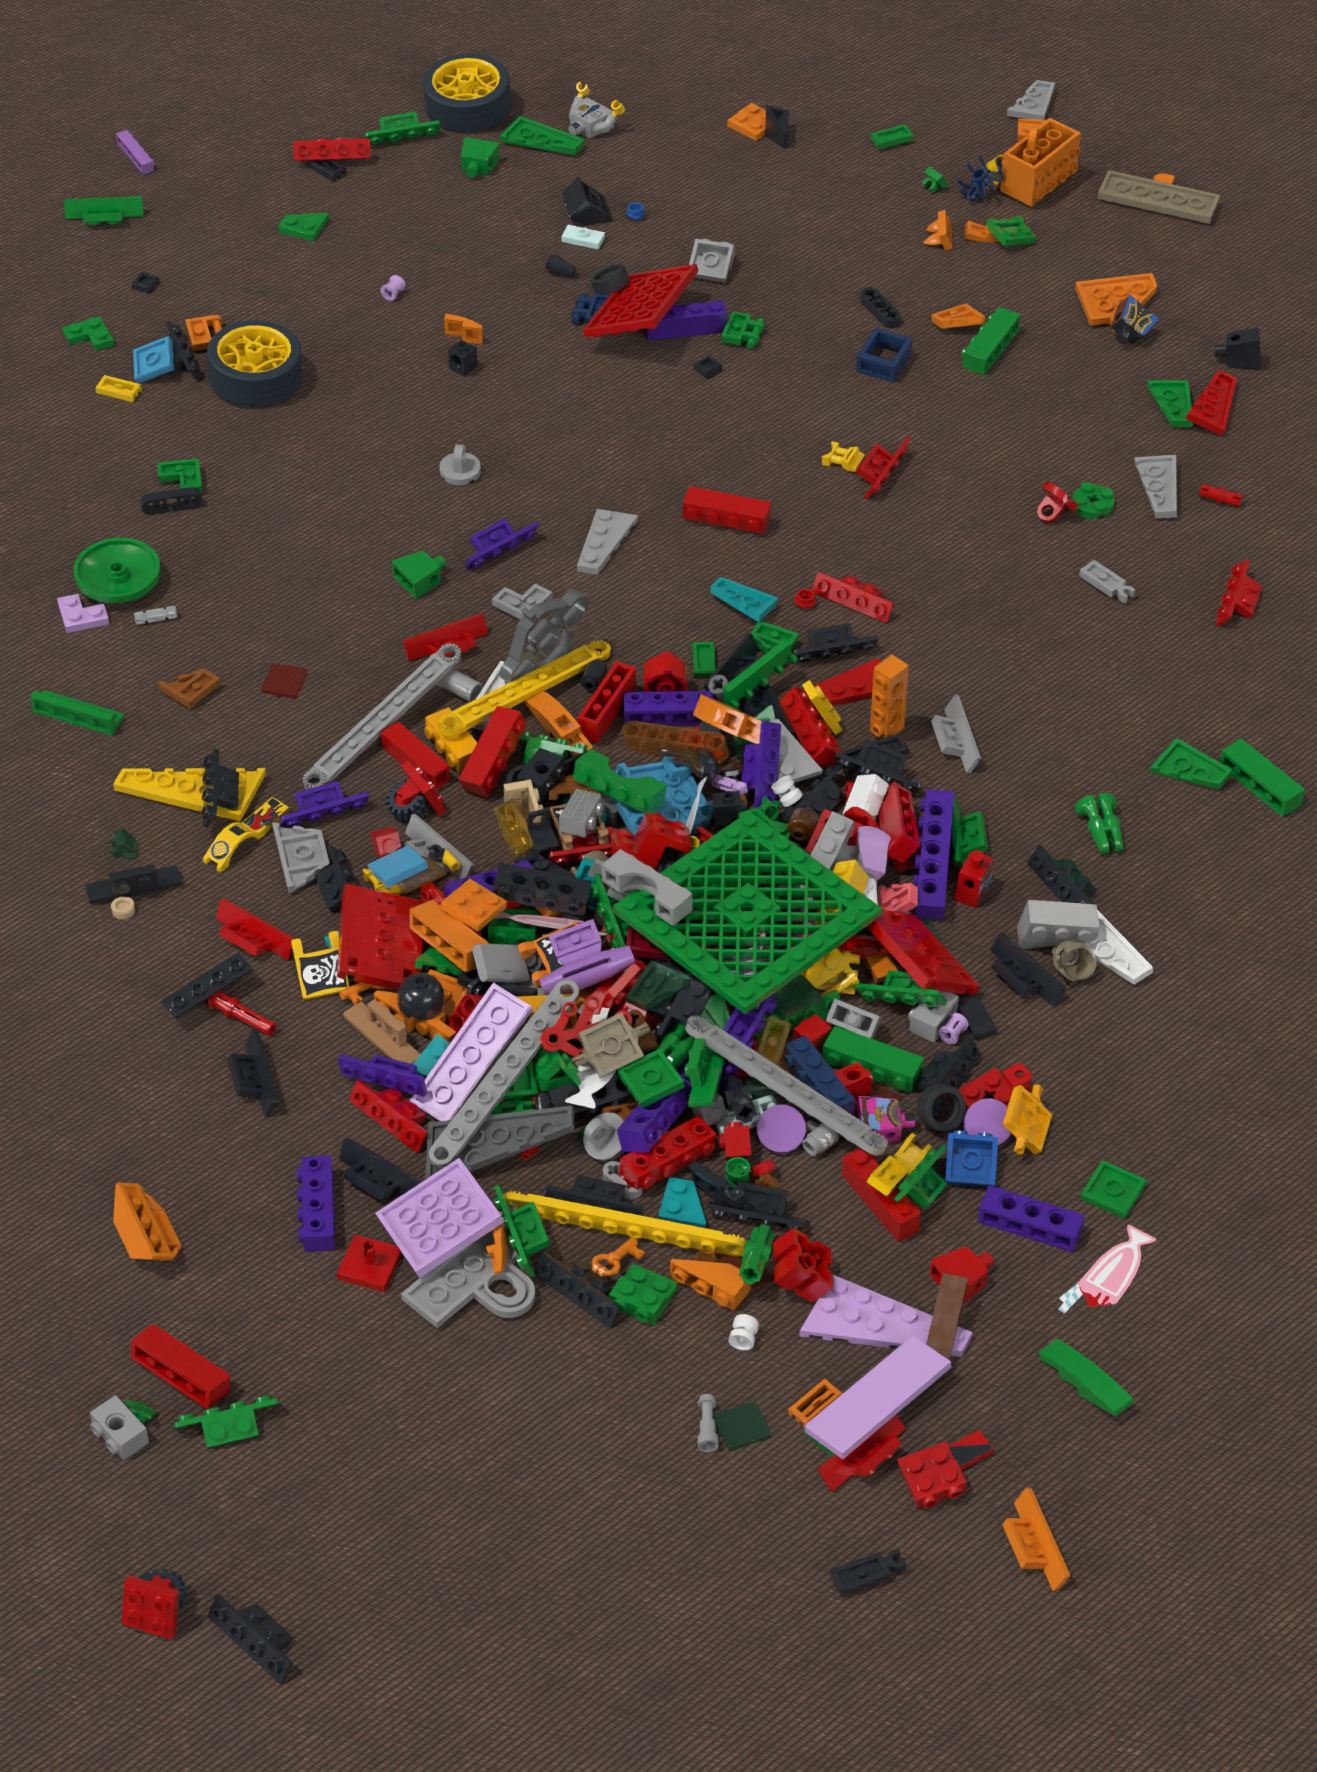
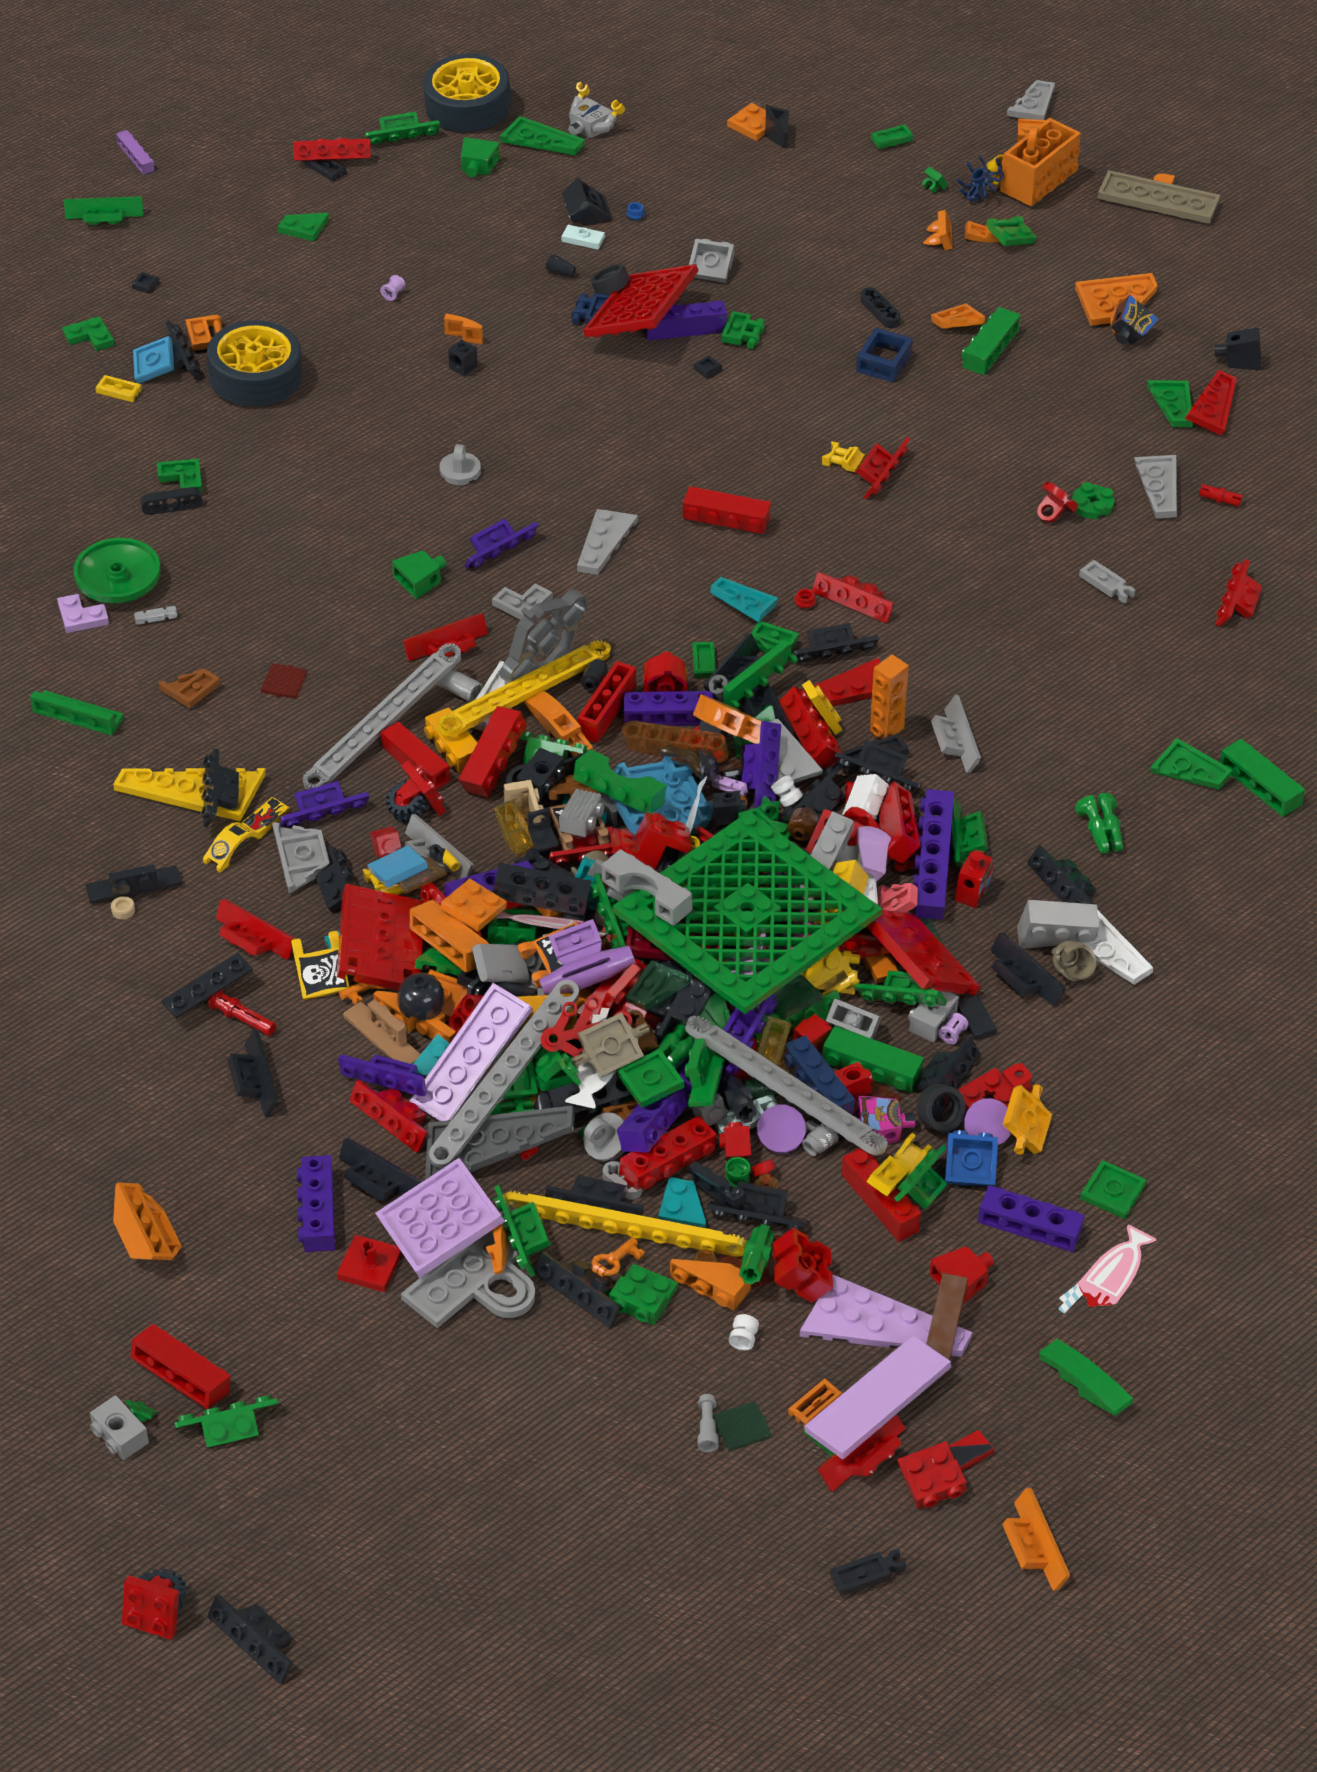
(124, 844): clear green tile -> none

